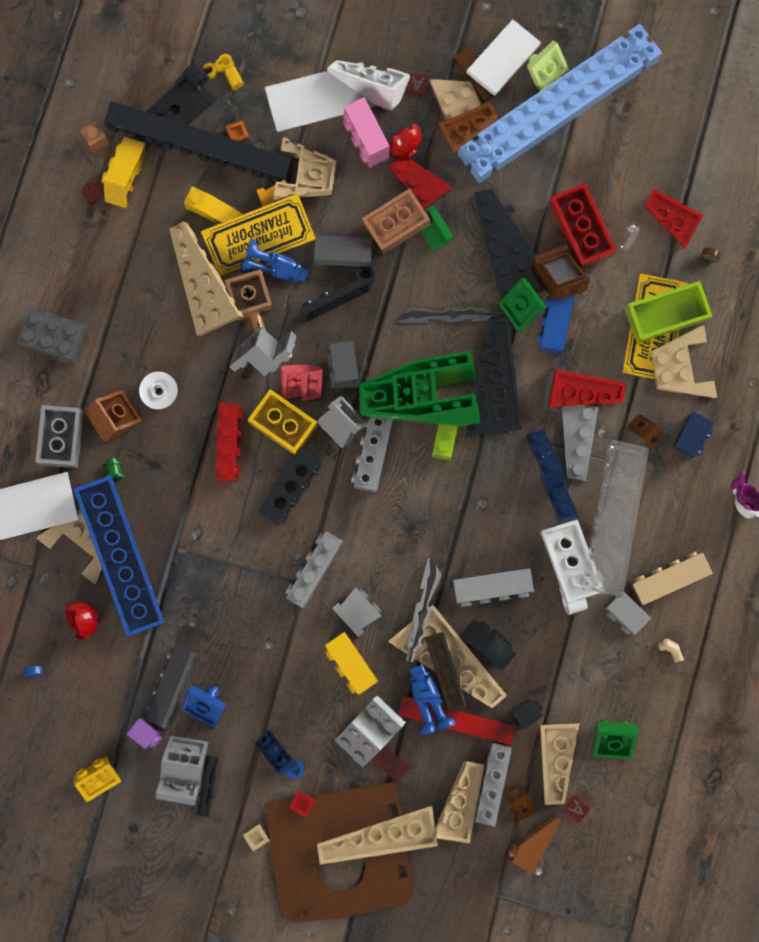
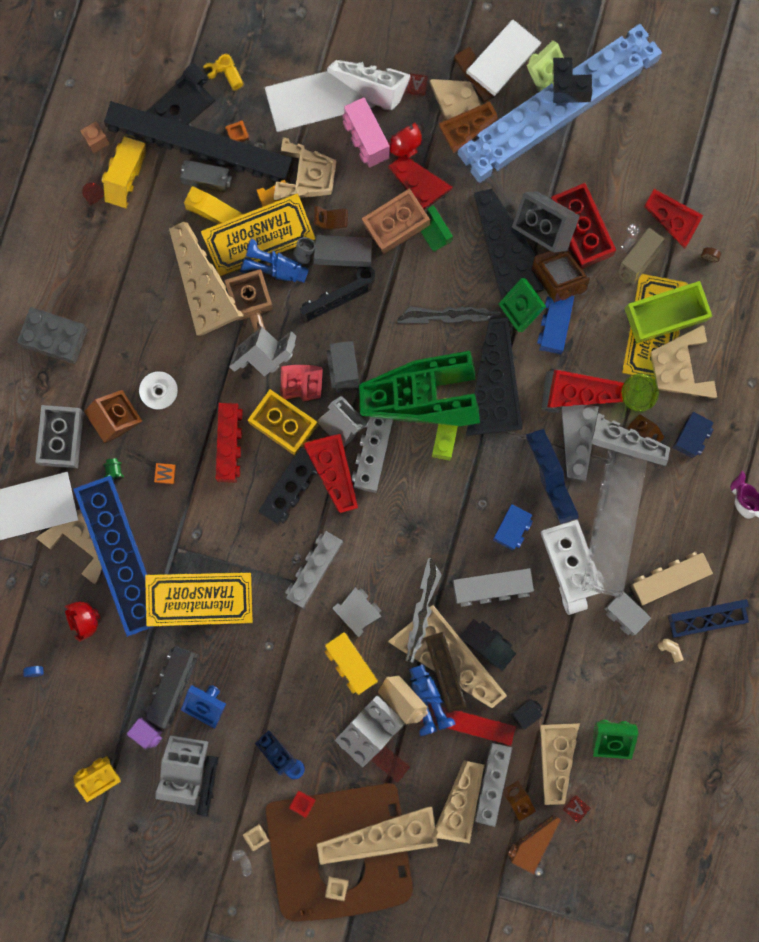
(165, 473): none -> orange tile
(198, 599): none -> yellow sticker
(205, 176): none -> dark grey brick
(245, 862): none -> clear arm
(304, 250): none -> dark grey wheel
(331, 219): none -> reddish brown bracket
(332, 467): none -> red wing
(336, 888): none -> tan tile
(403, 700): none -> tan brick
(512, 527): none -> blue brick
(545, 221): none -> dark grey brick
(569, 87): none -> black brick
(616, 438): none -> light grey wing
(640, 392): none -> clear neon green tile
(641, 256): none -> dark tan window
(707, 611): none -> dark blue fence

